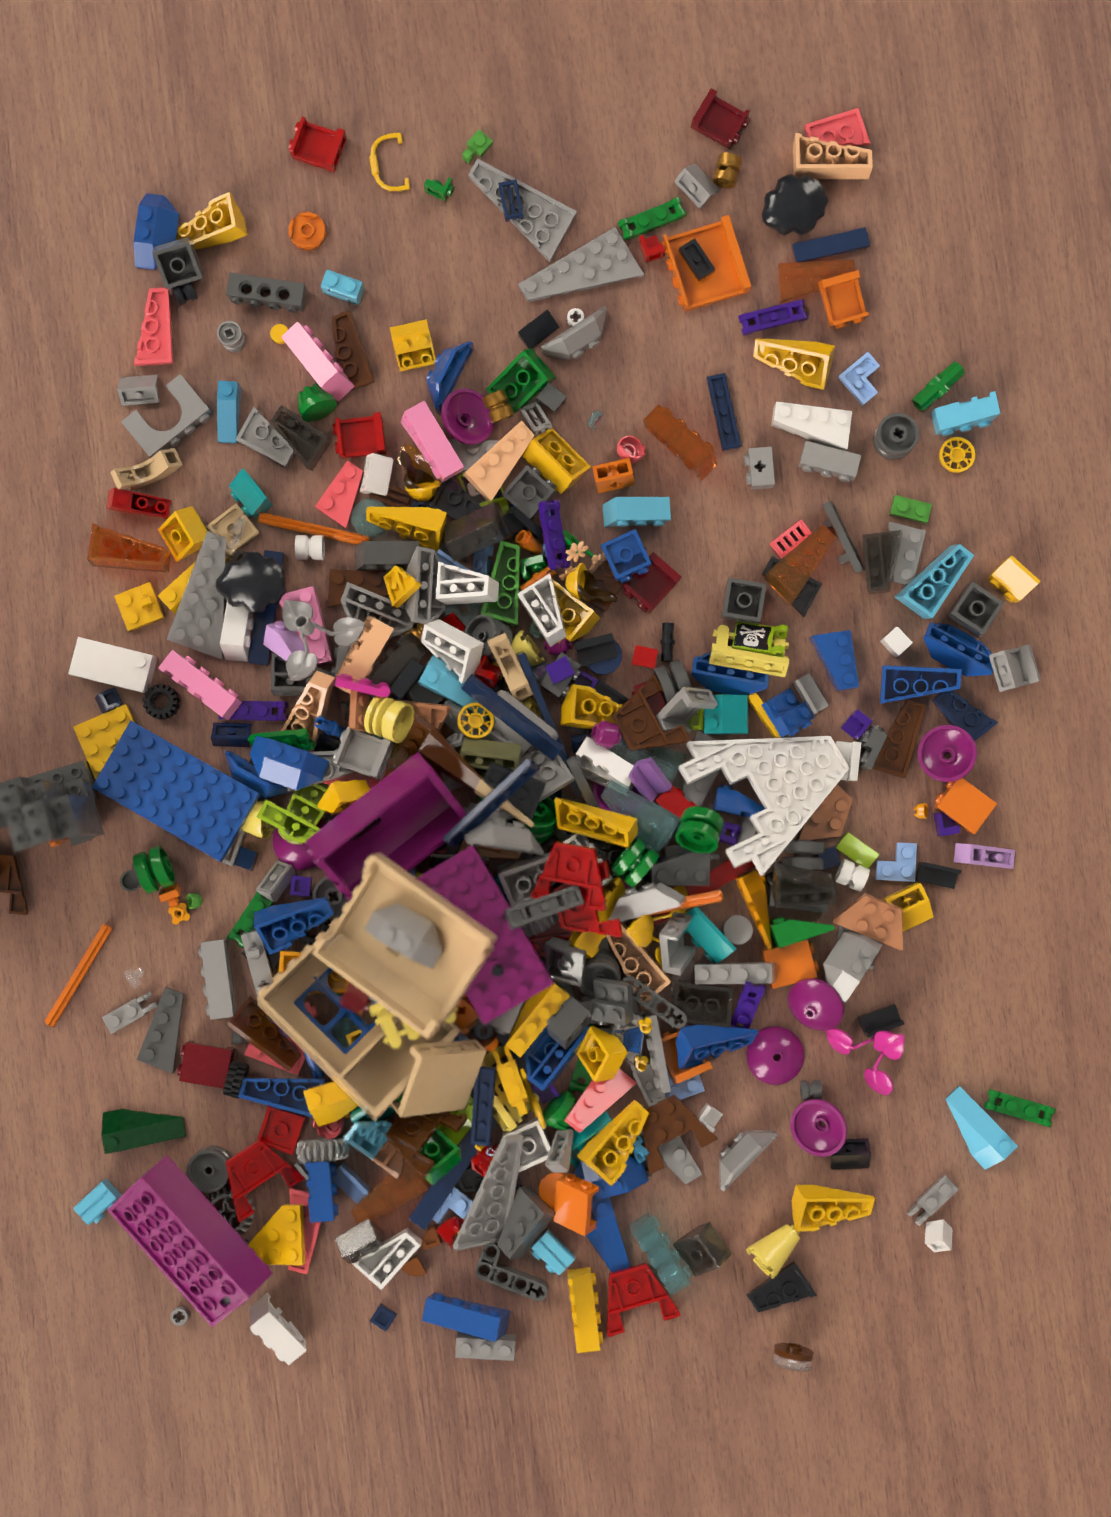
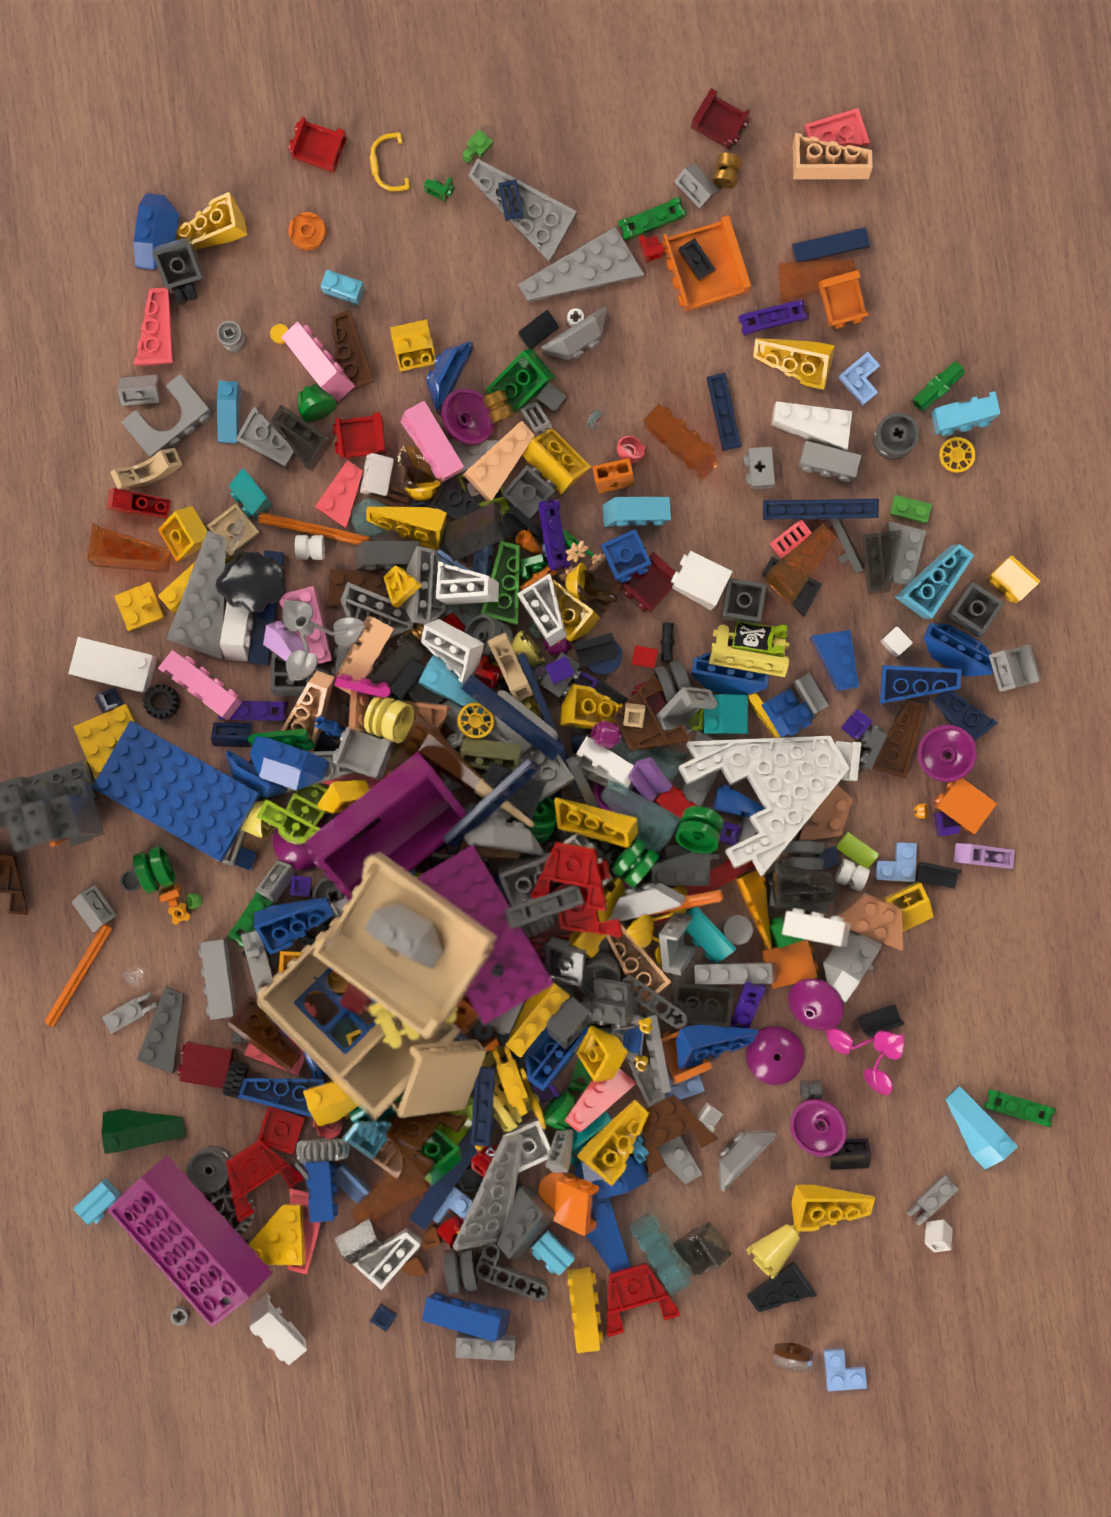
(93, 908): none -> light grey panel
(239, 282): dark grey brick -> none
(337, 907): none -> light grey bush
(460, 1270): none -> dark grey wheel
(634, 715): none -> tan slope
(701, 579): none -> white slope
(794, 205): black piece -> none
(816, 927): none -> white wedge
(820, 509): none -> dark blue tile
(840, 1377): none -> light blue plate

